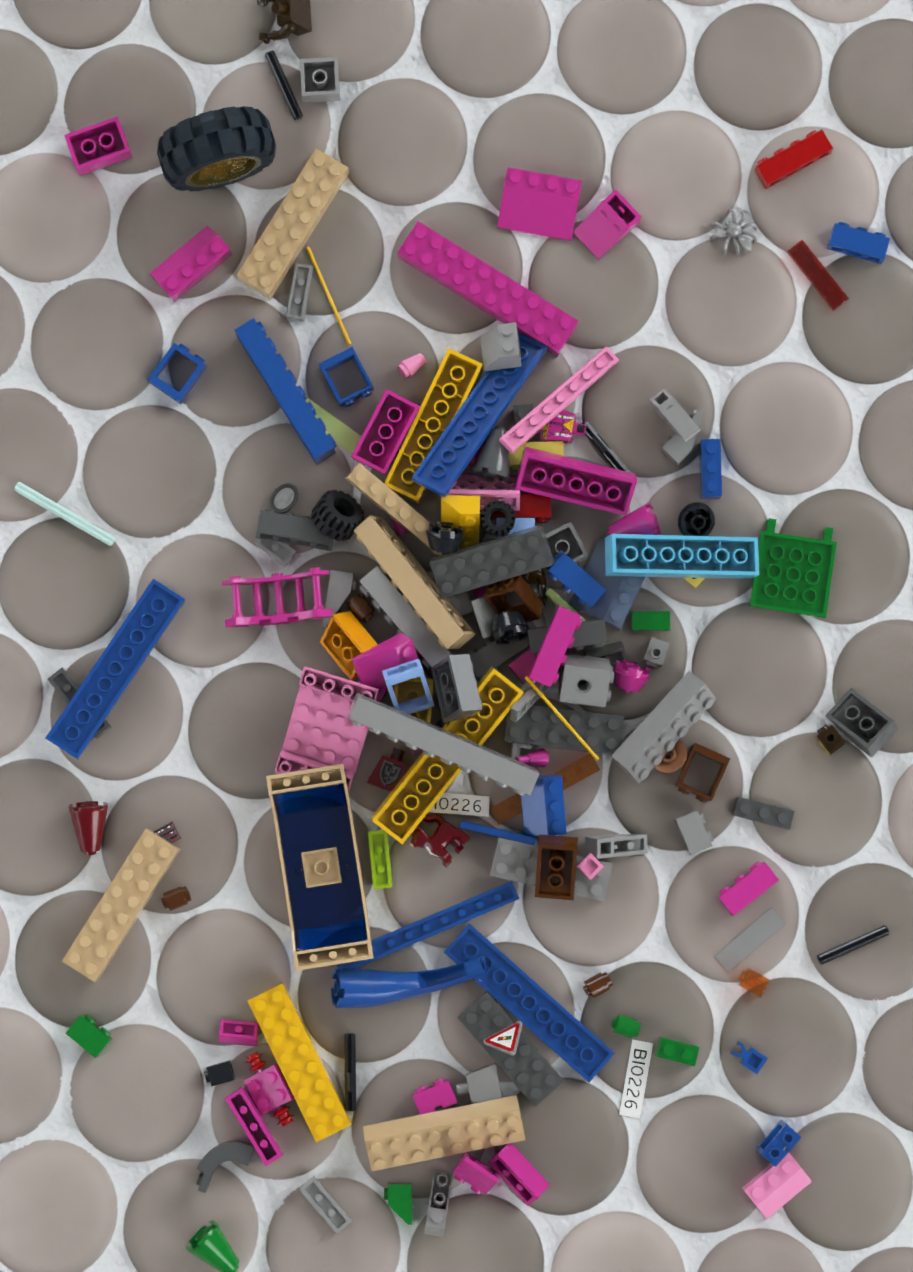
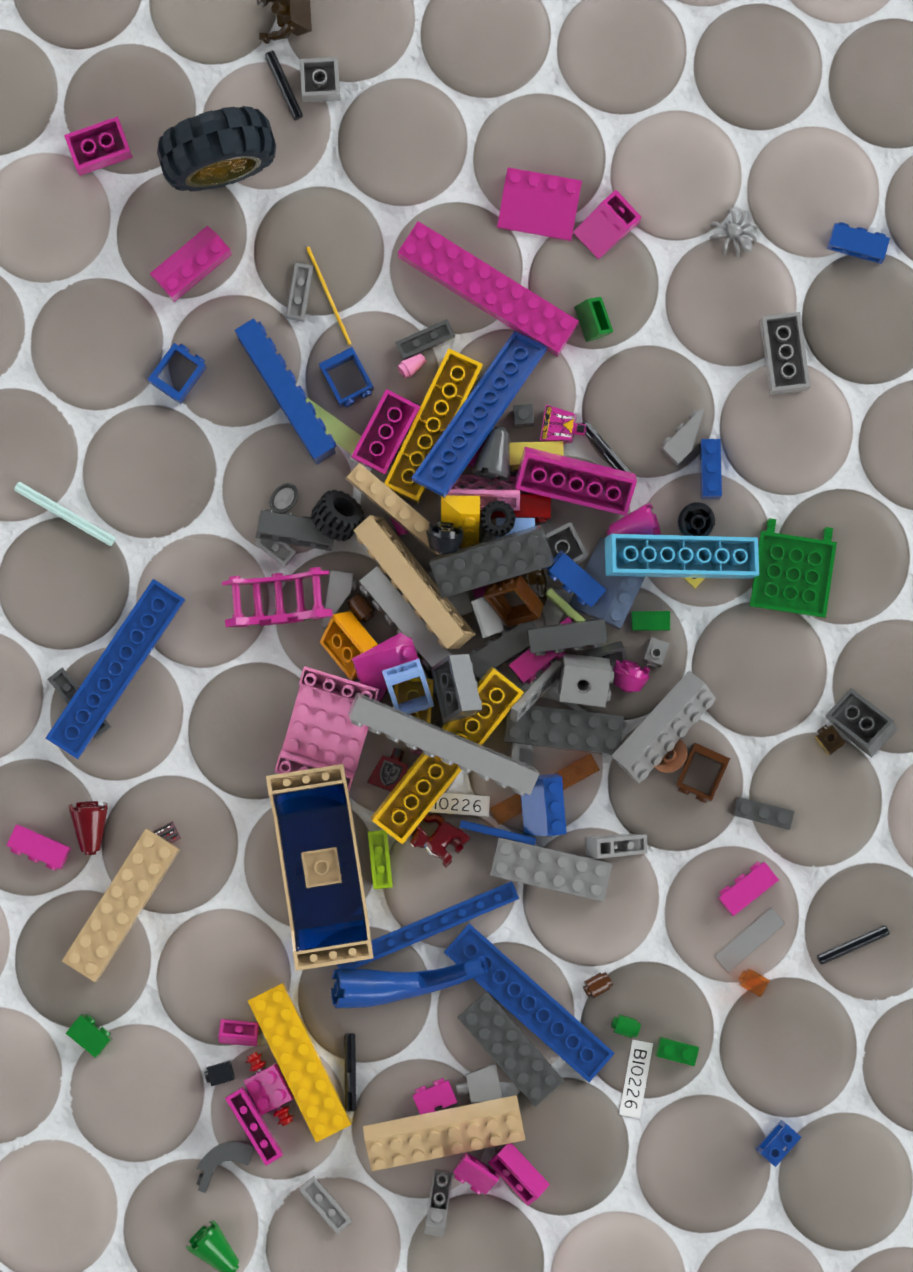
(38, 847): none -> dark pink brick
(176, 898): reddish brown brick -> none
(293, 224): tan brick -> none
(400, 1199): green slope -> none
(425, 339): none -> dark grey plate
(501, 347): light grey slope -> none
(506, 1039): piece -> none
(508, 627): black cone -> none
(538, 758): dark pink cone -> none
(554, 646): dark pink brick -> none
(556, 867): reddish brown slope -> none
(558, 400): bright pink tile -> none
(561, 718): yellow axle -> none
(590, 866): bright pink tile -> none
(593, 319): none -> green brick
(674, 415): light grey slope -> none
(694, 832): light grey brick -> none
(751, 1058): blue plate -> none
(776, 1185): bright pink slope -> none
(784, 353): none -> light grey brick
(793, 159): red brick -> none
(817, 275): clear red tile -> none

